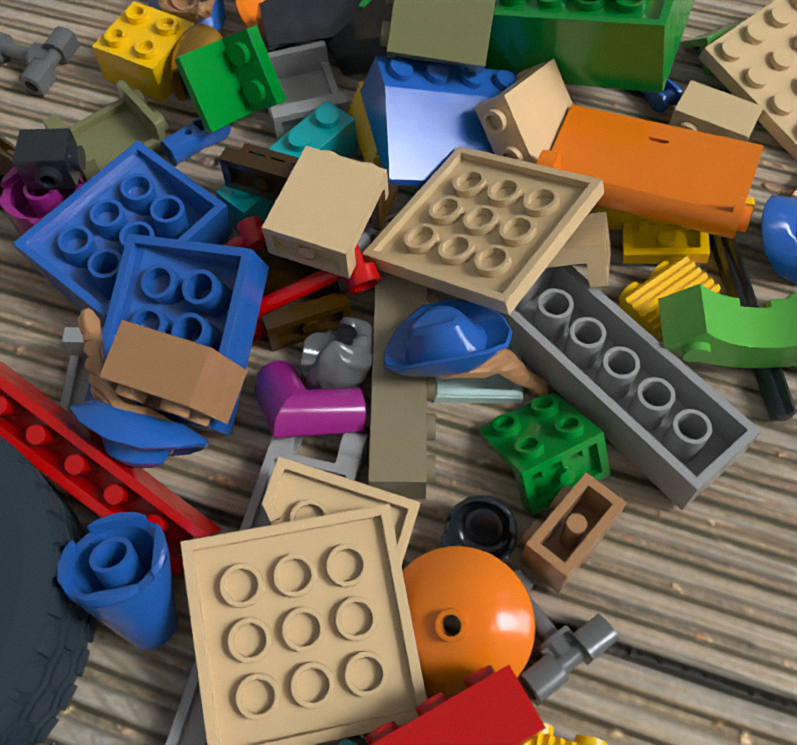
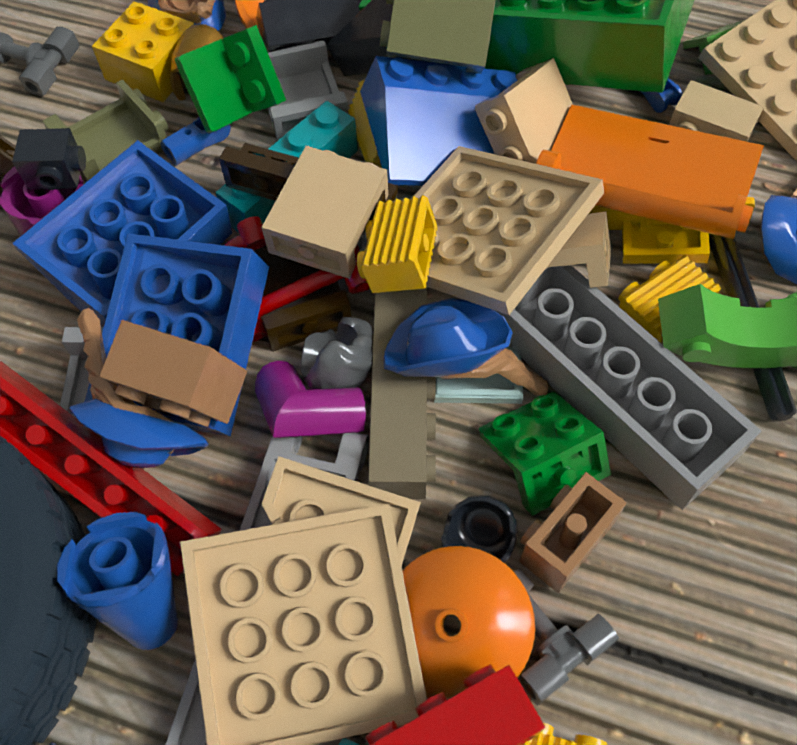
(398, 245): none -> yellow brick

